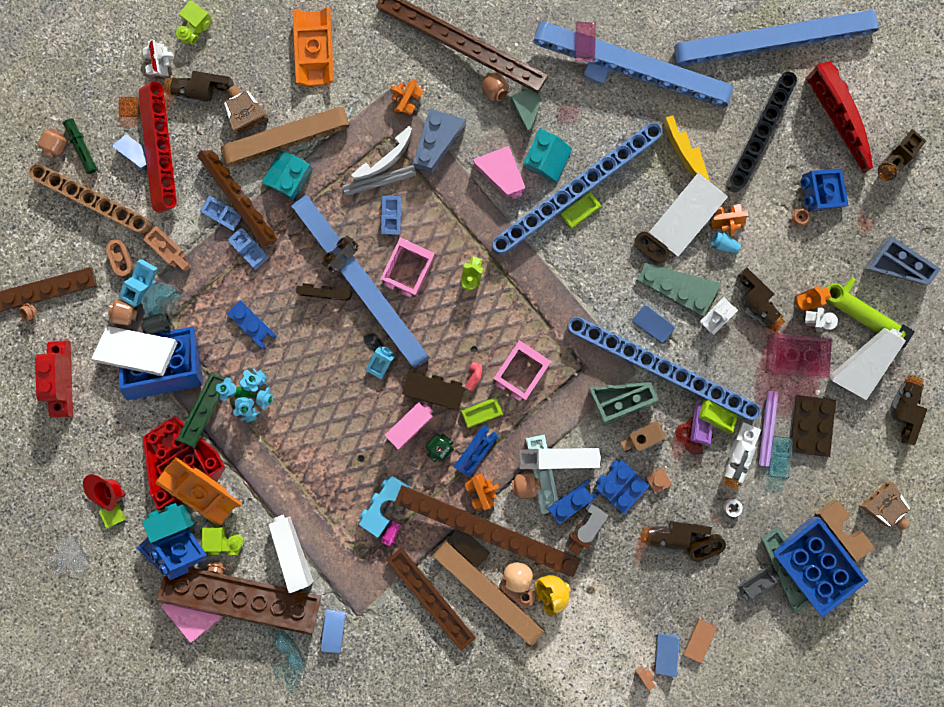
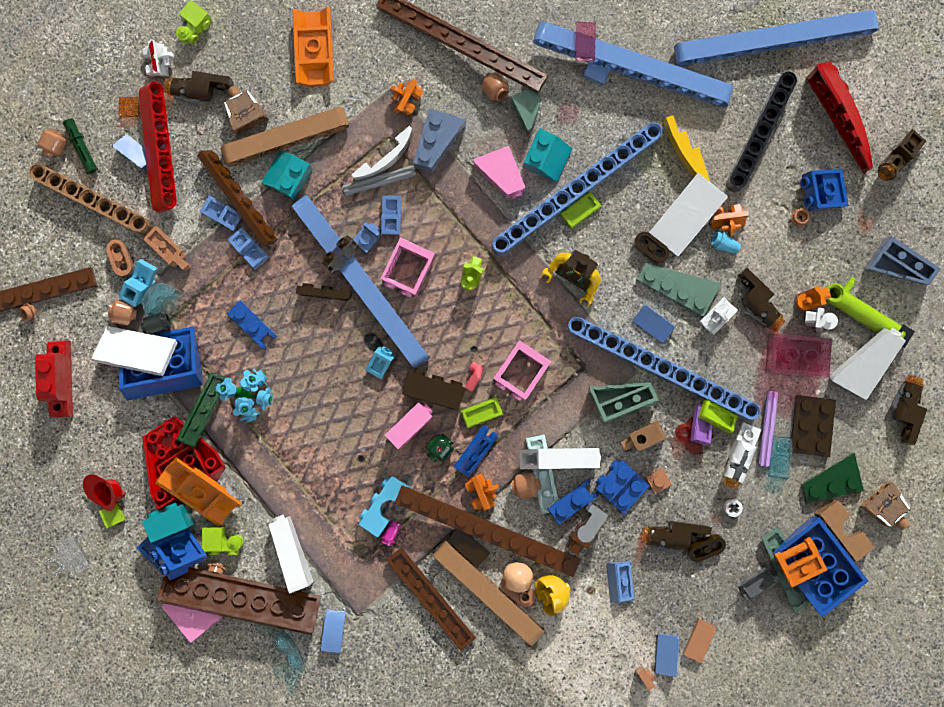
(367, 237): none -> medium blue bracket
(578, 270): none -> torso
(620, 581): none -> medium blue slope
(803, 568): none -> orange plate
(835, 481): none -> dark green wing

